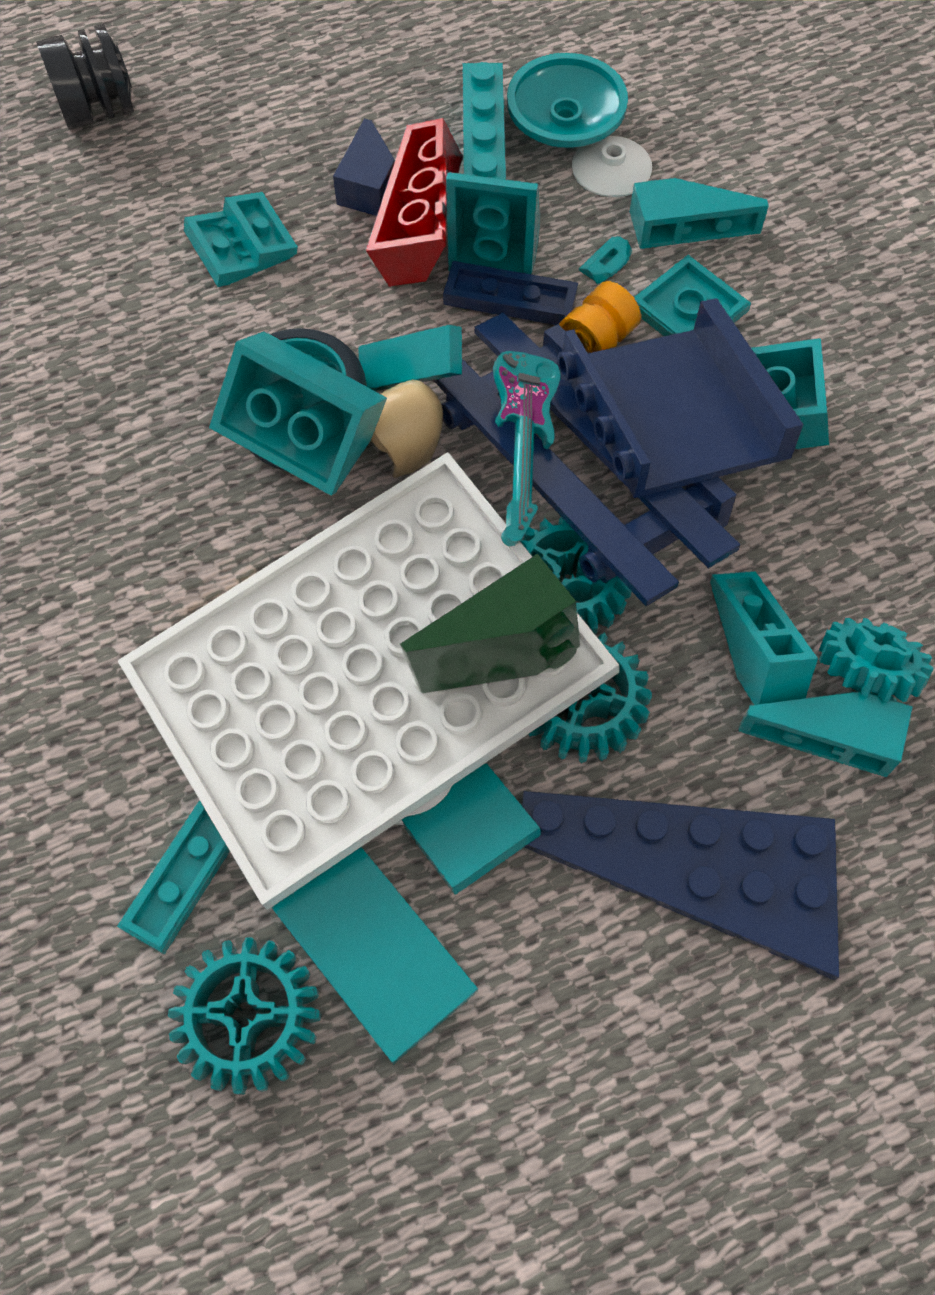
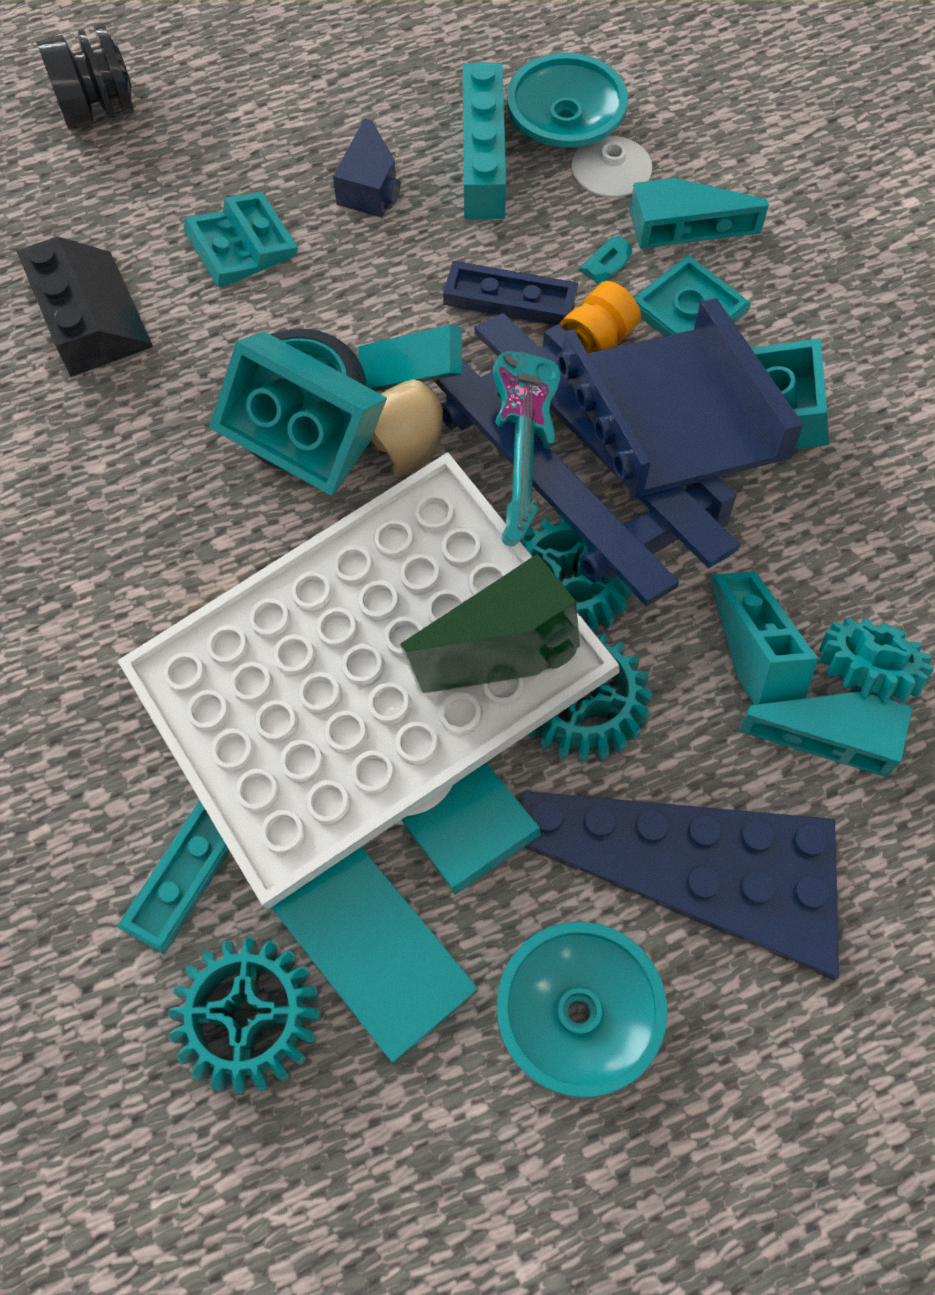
(83, 303): none -> black slope
(414, 207): red wedge -> none
(492, 222): teal slope -> none
(607, 976): none -> teal dish

